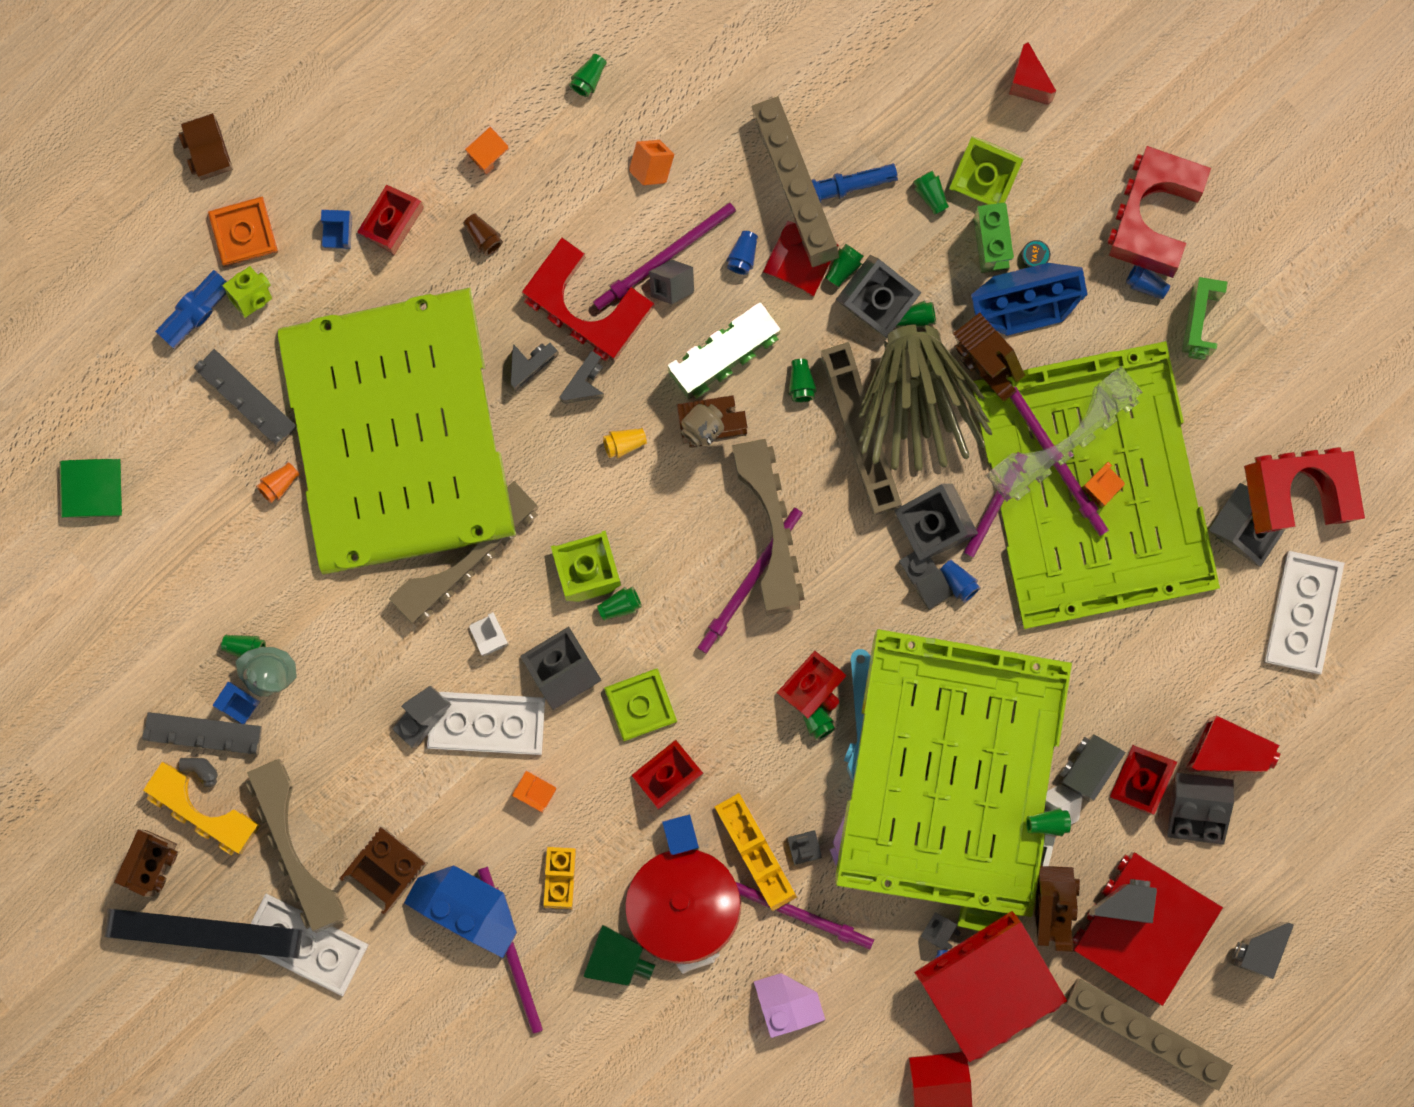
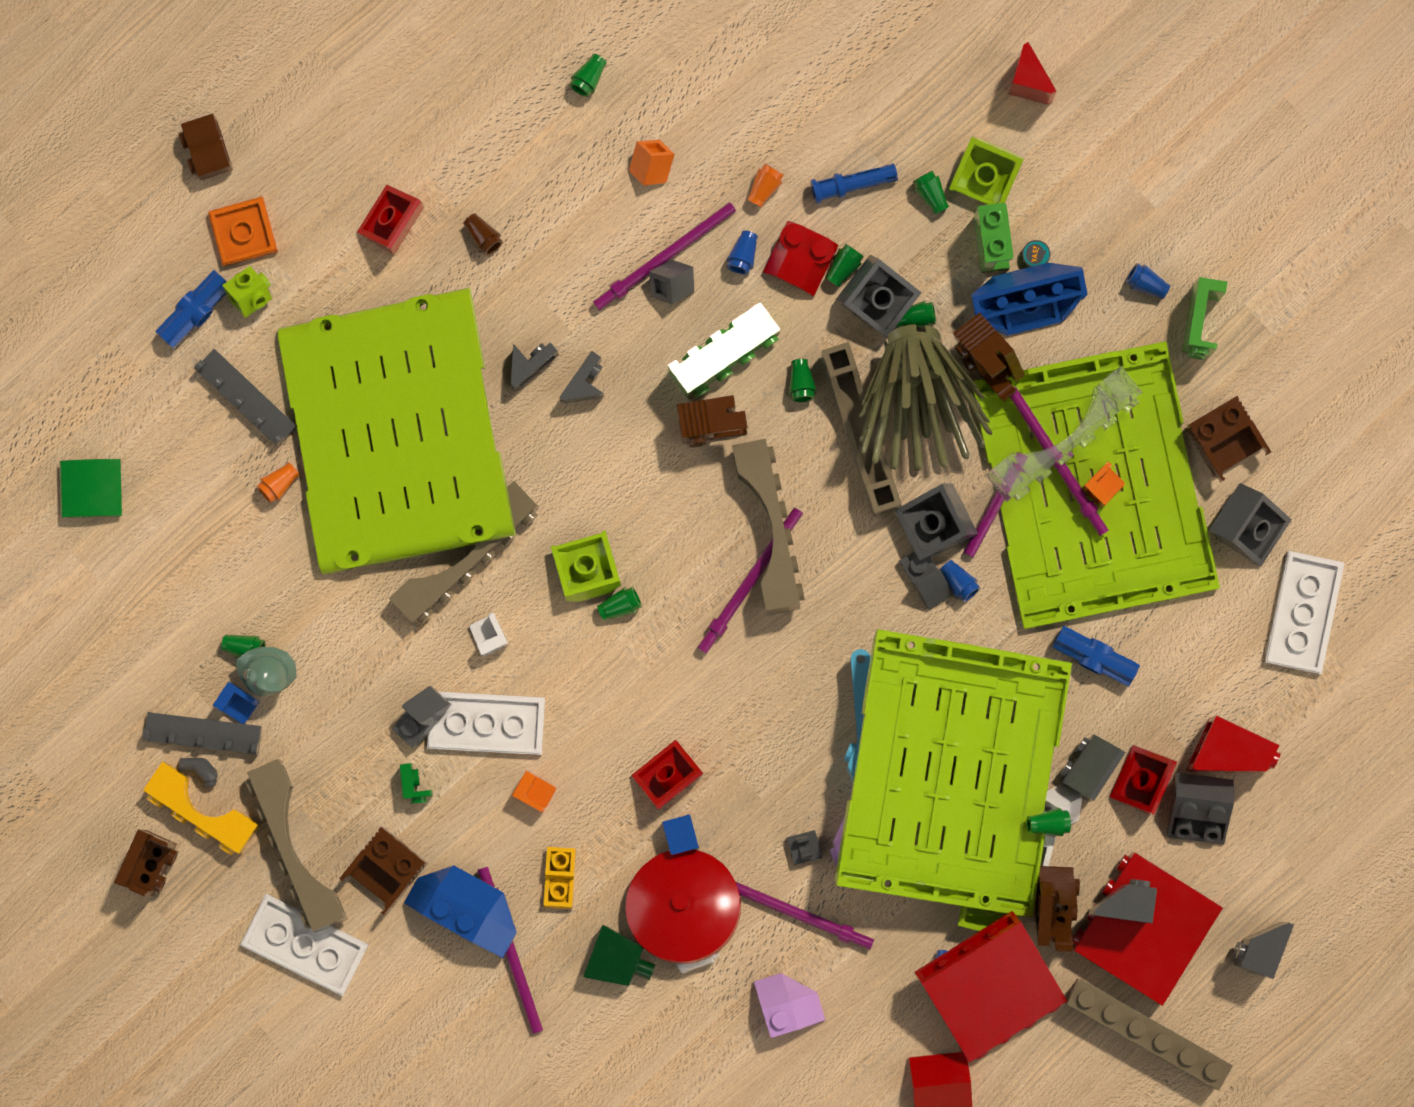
(203, 933): black beam -> none
(336, 229): blue panel -> none
(410, 779): none -> green bracket
(486, 150): orange panel -> none
(560, 668): dark grey slope -> none
(606, 335): red arch -> none
(623, 441): yellow cone -> none
(640, 704): lime tile -> none
(702, 425): dark tan head -> none
(755, 852): yellow slope -> none
(765, 184): none -> orange cone
(796, 181): dark tan arch -> none
(813, 685): red tile -> none
(819, 724): green cone -> none
(939, 931): dark grey tile -> none
(1096, 656): none -> blue piece
(1134, 239): arch -> none
(1226, 437): none -> reddish brown piece
(1332, 473): red arch -> none

